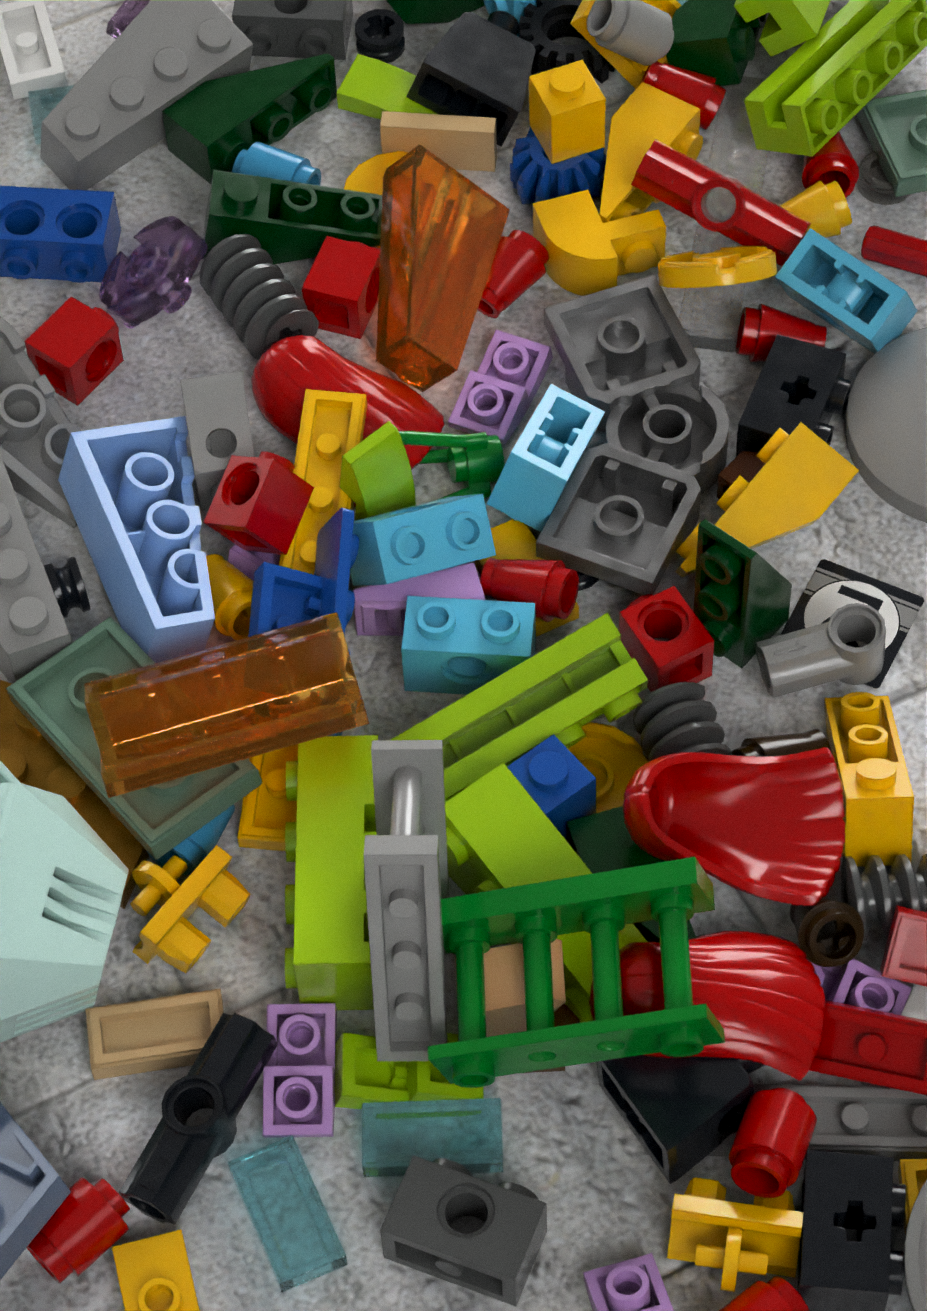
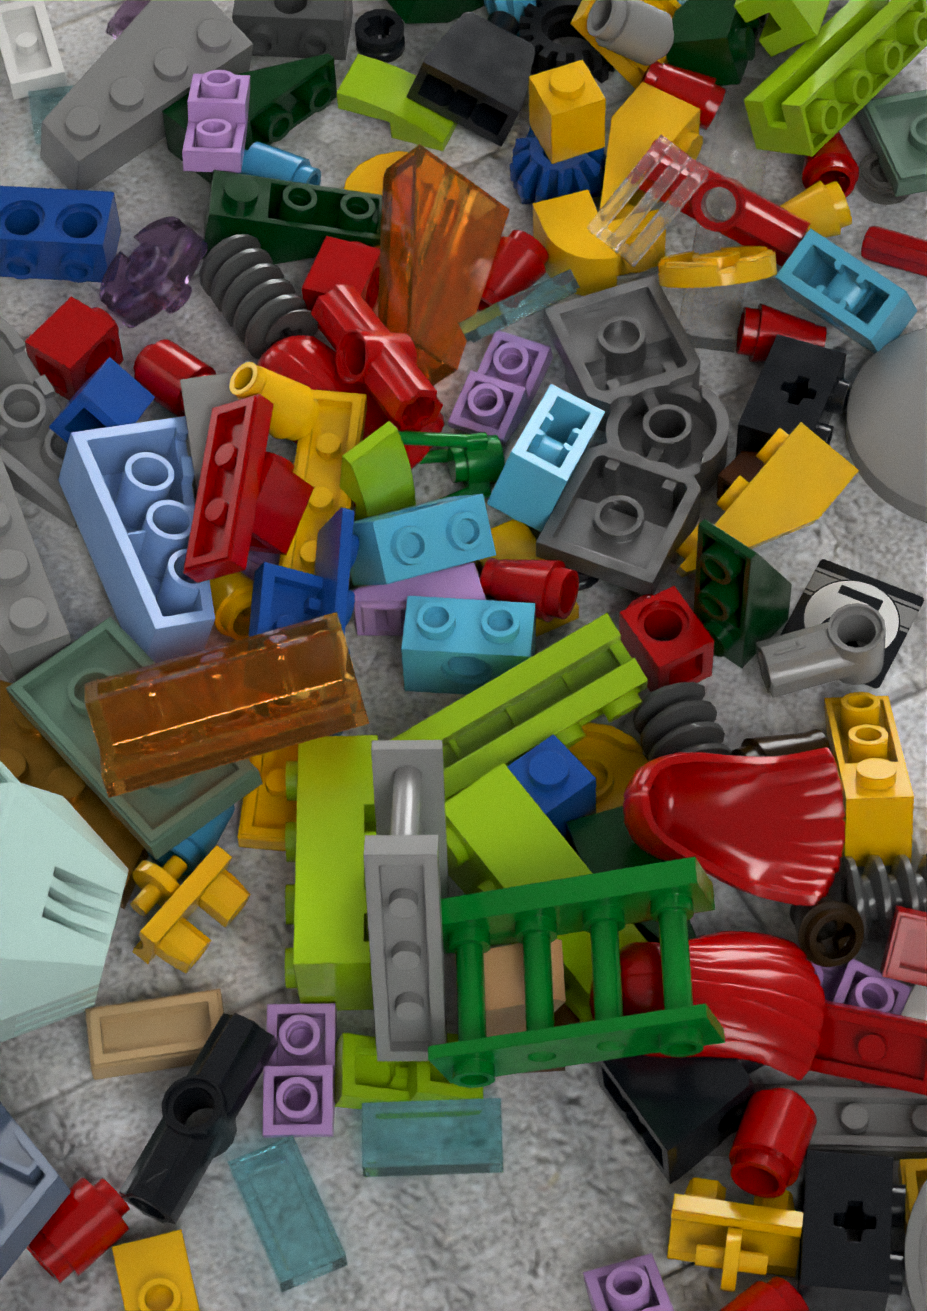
(68, 586): black bush -> none
(103, 401): none -> blue brick
(162, 367): none -> red brick
(216, 122): none -> lavender slope
(228, 489): none -> red tile
(294, 403): none -> yellow cone
(376, 359): none -> red piece
(456, 140): tan tile -> none
(486, 1261): dark grey brick -> none
(519, 306): none -> clear light blue tile
(666, 213): none -> clear tile

